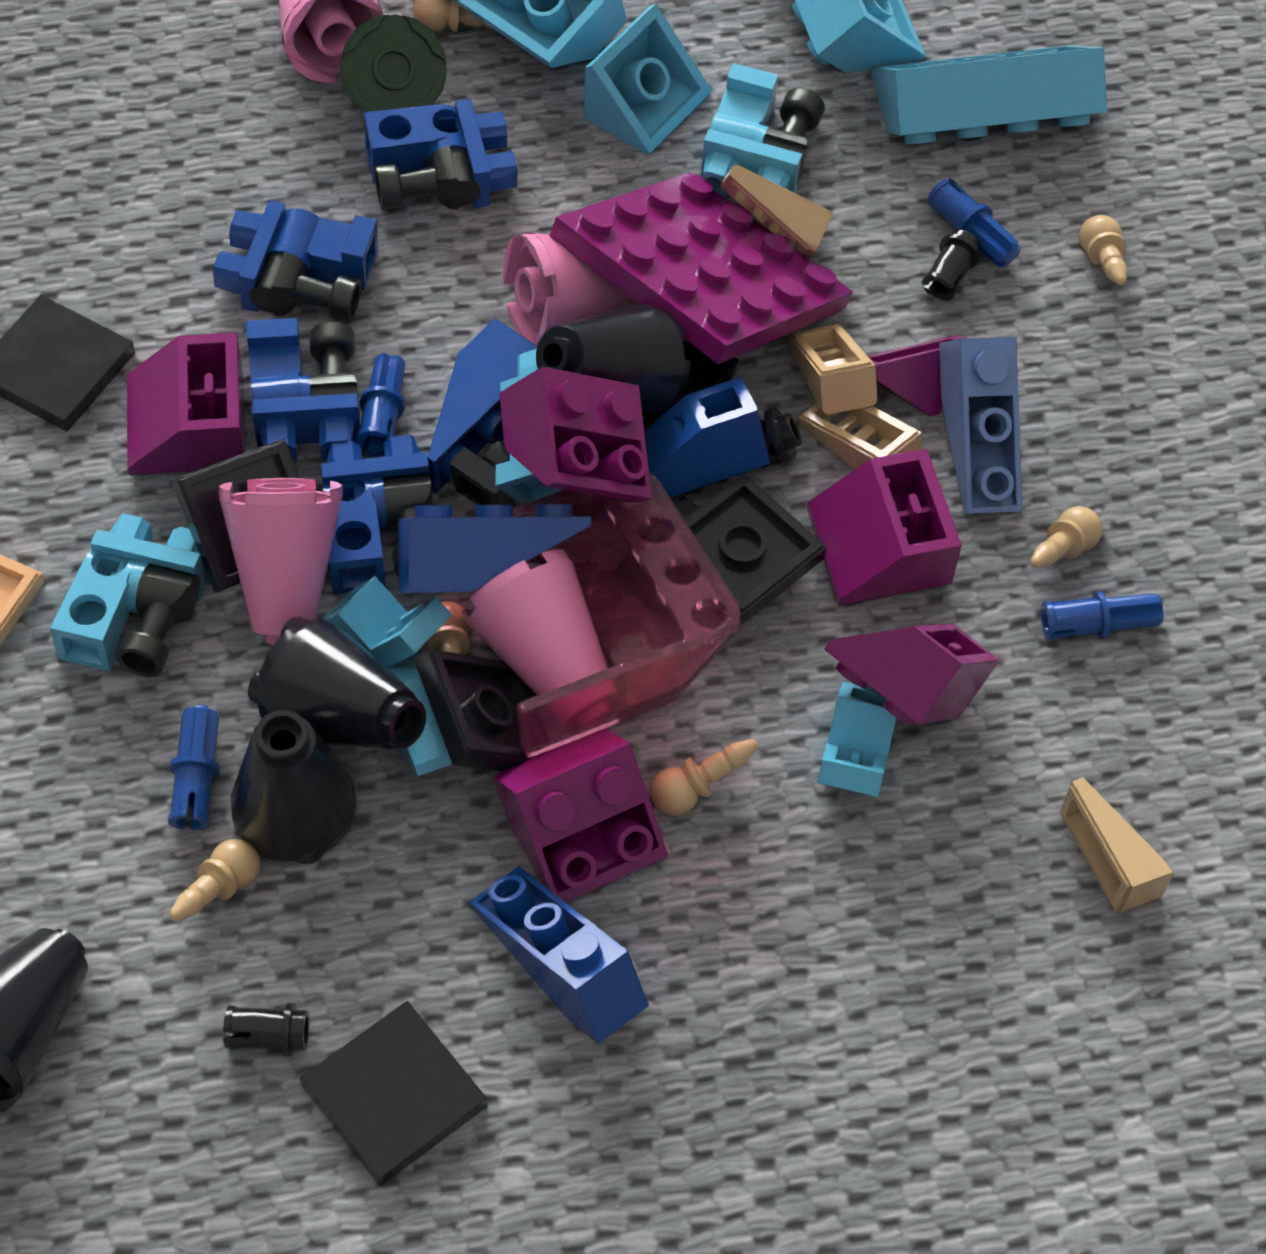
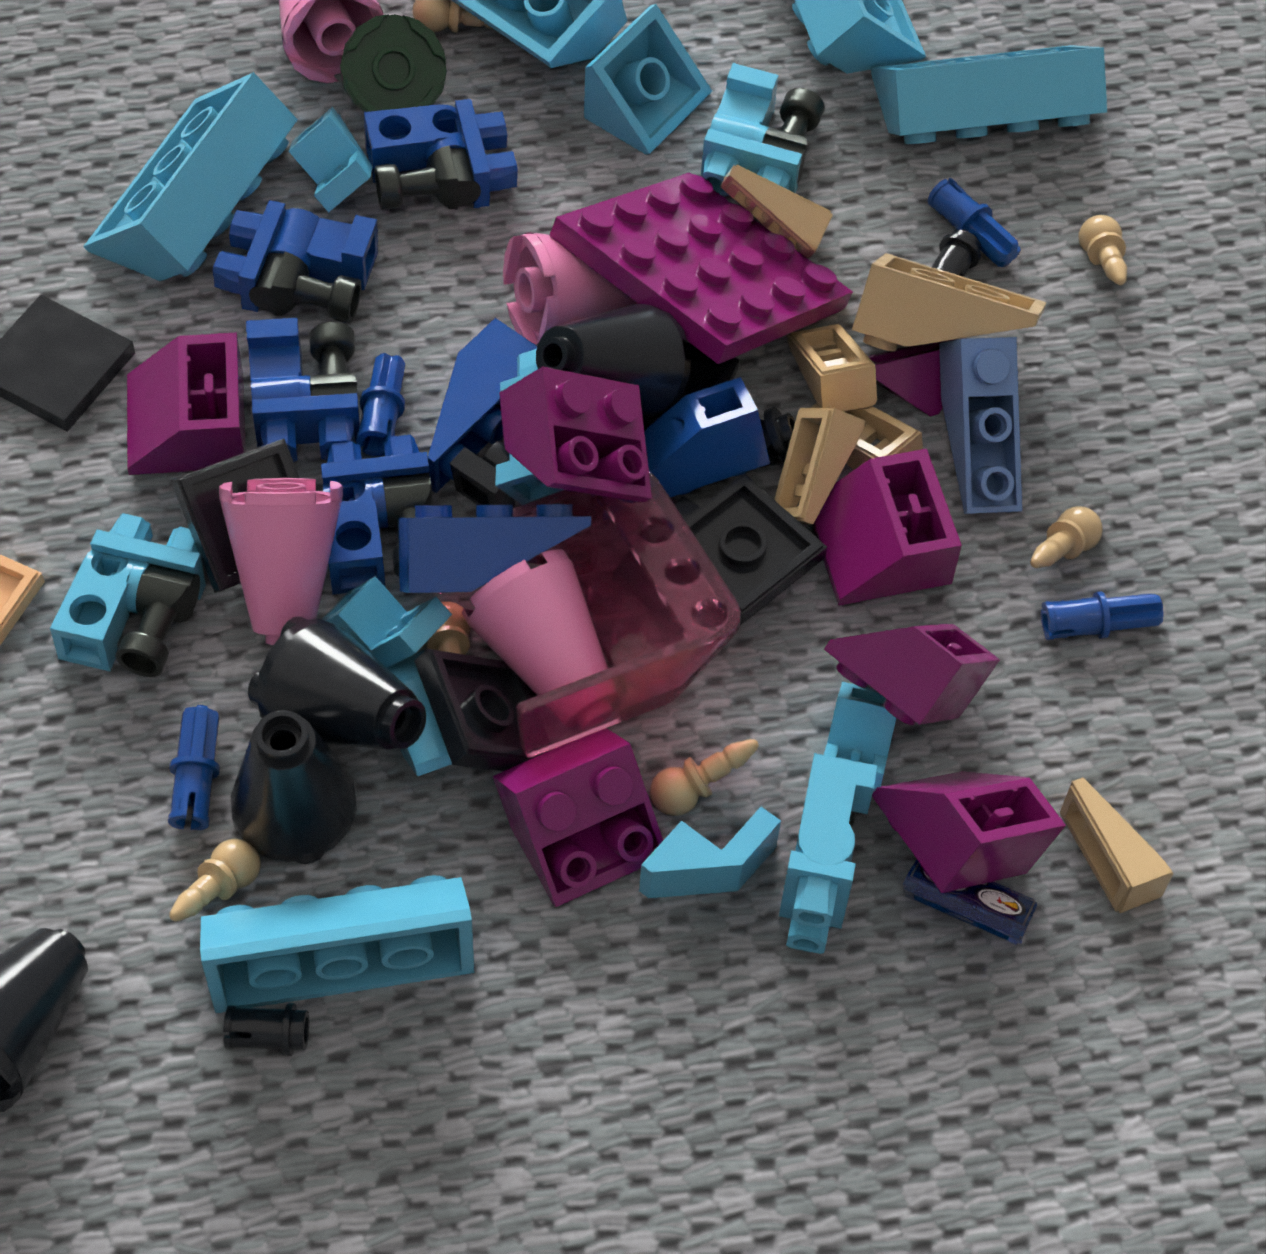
(195, 181): none -> medium azure slope
(331, 159): none -> medium azure slope
(337, 943): none -> medium azure slope
(393, 1092): black tile -> none
(563, 953): blue slope -> none
(693, 865): none -> medium azure slope
(815, 459): none -> tan slope
(821, 865): none -> medium azure hips
(925, 305): none -> tan slope
(971, 825): none -> magenta slope
(982, 906): none -> clear blue slope

